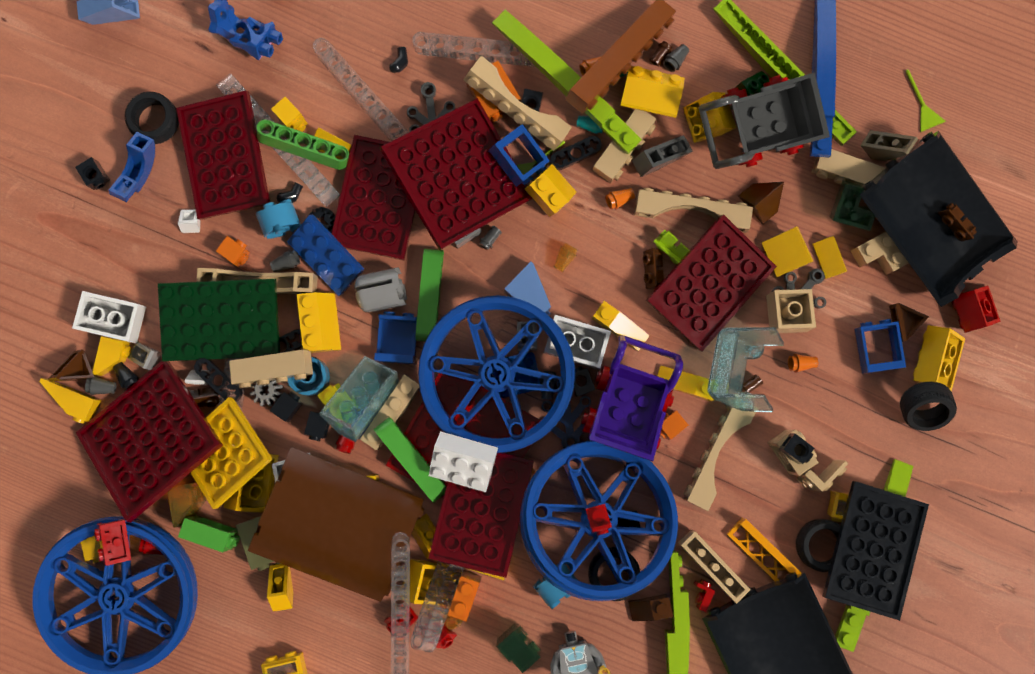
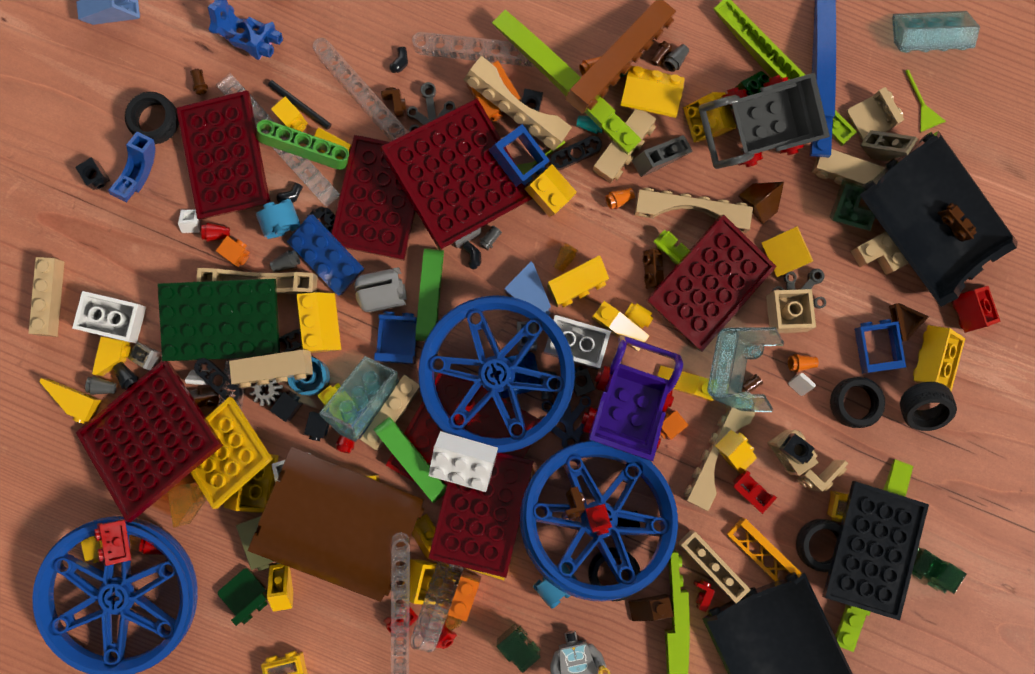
(46, 297): none -> tan brick
(74, 368): reddish brown slope -> none
(198, 81): none -> reddish brown pin
(209, 533): bright green window -> none
(214, 232): none -> red cone
(243, 596): none -> dark green bracket
(300, 105): none -> black bar
(399, 103): none -> reddish brown bracket
(475, 255): none -> black arm
(576, 503): none -> reddish brown bracket
(578, 282): none -> yellow slope
(639, 315): none -> yellow brick
(736, 451): none -> yellow brick
(753, 491): none -> red window
(801, 384): none -> white slope
(829, 257): yellow slope -> none
(875, 113): none -> tan bracket
(876, 396): none -> black tyre
(934, 31): none -> clear light blue slope
(939, 573): none -> clear green brick

